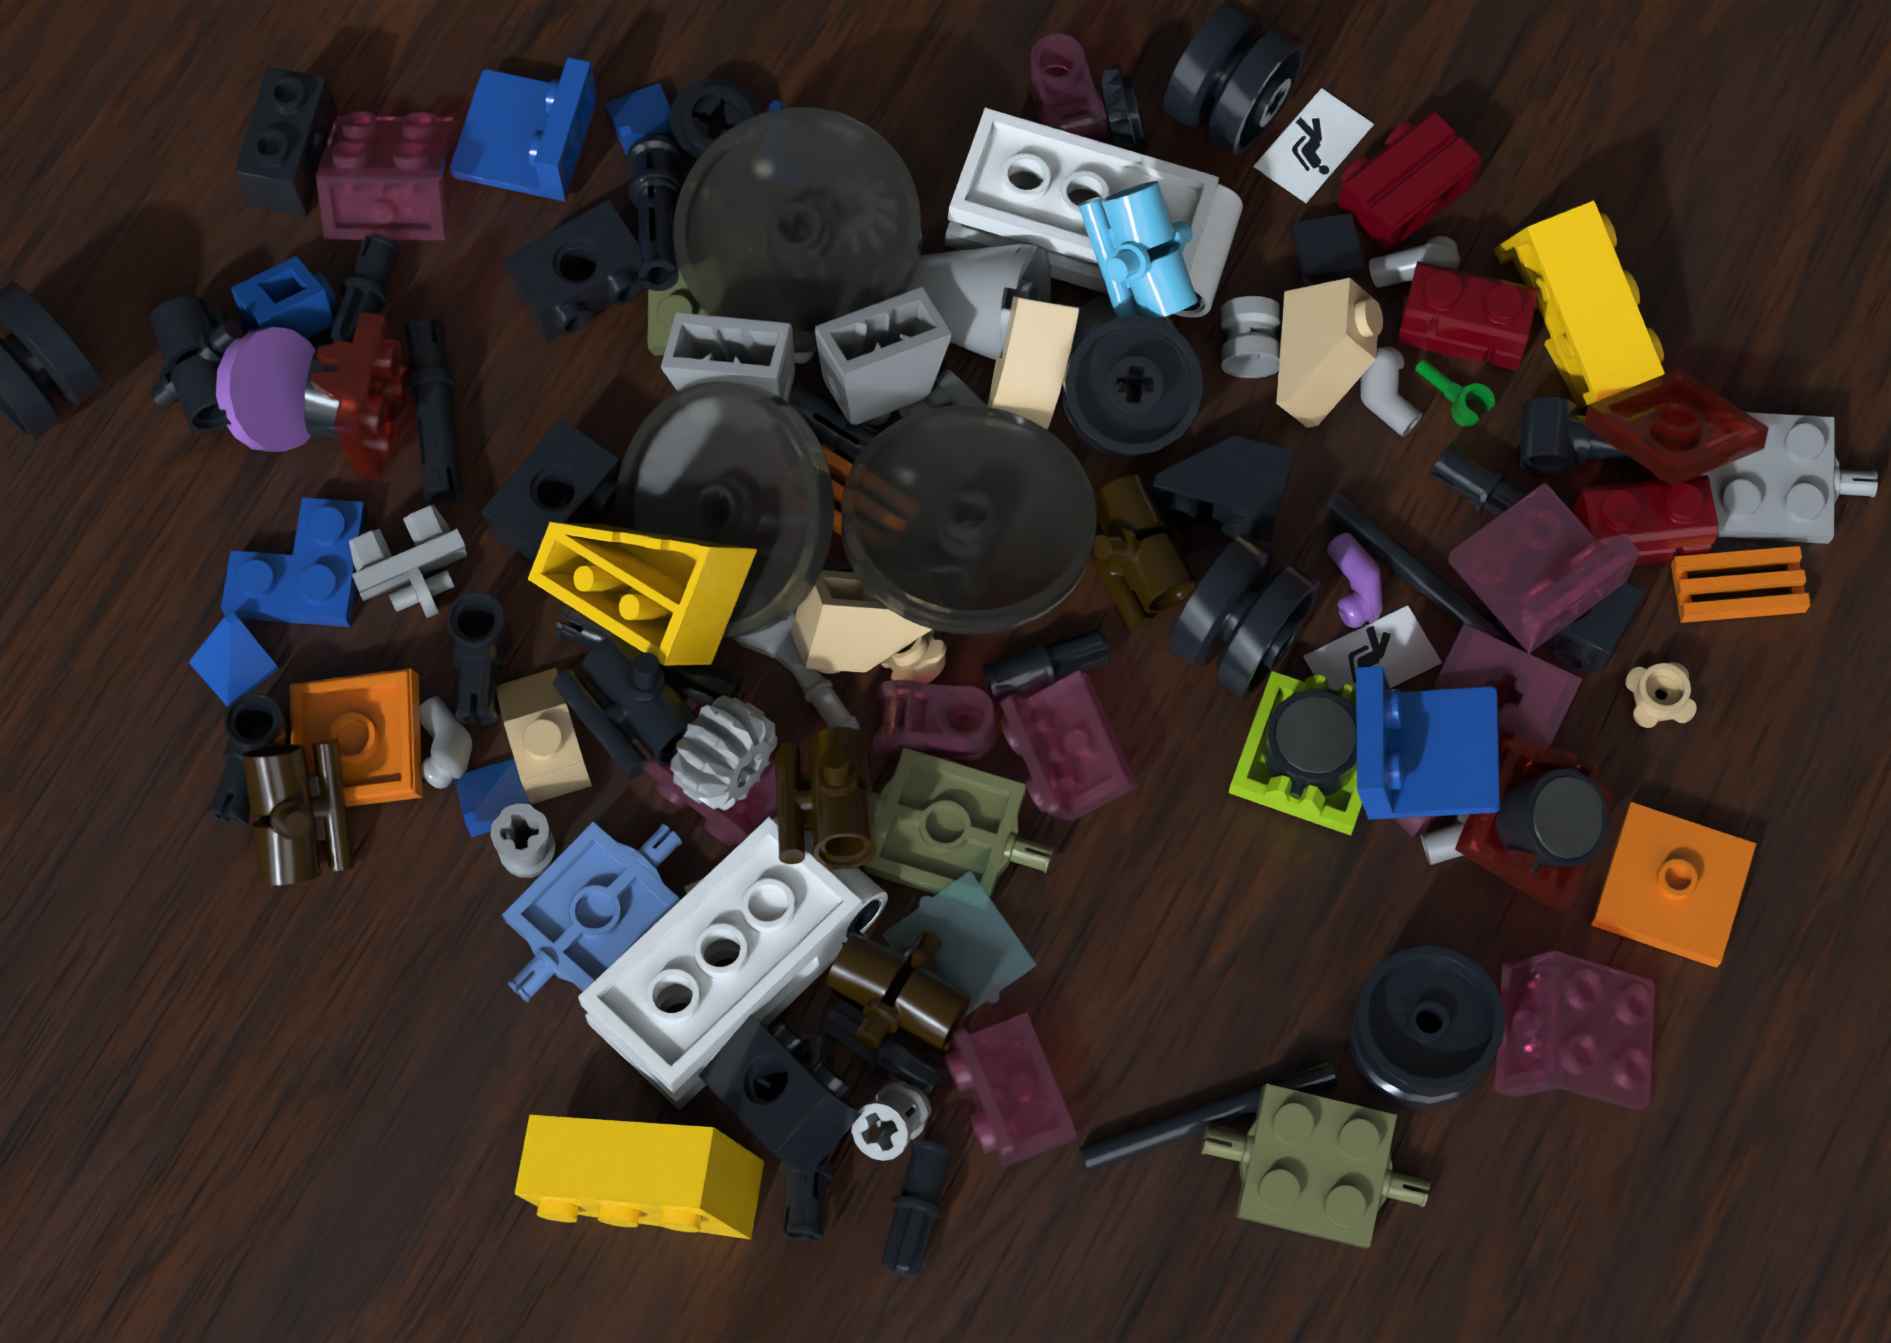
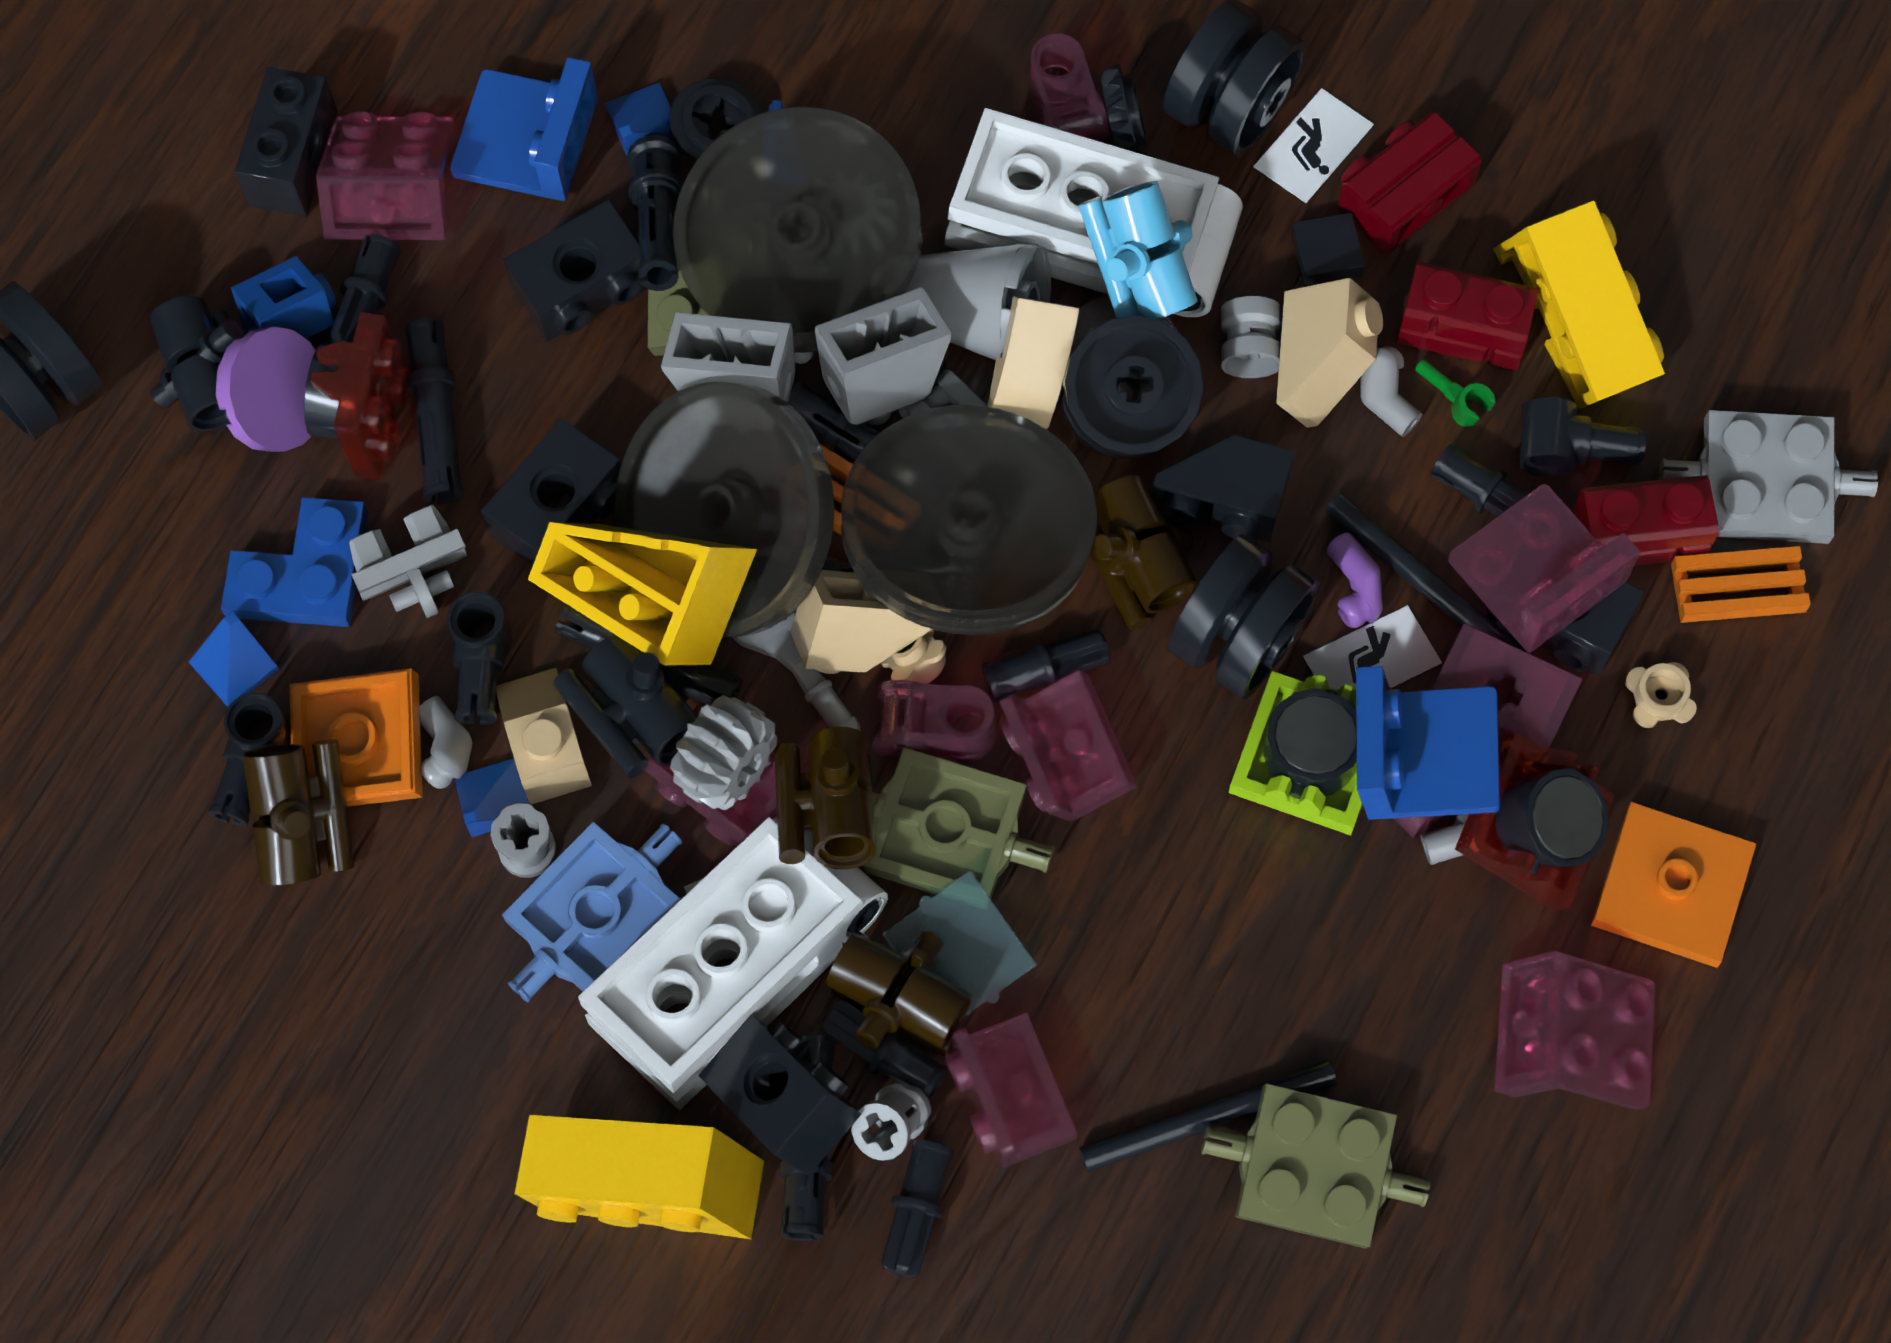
(1400, 265): light grey arm -> none
(1439, 992): black wheel -> none
(1676, 427): clear red plate -> none

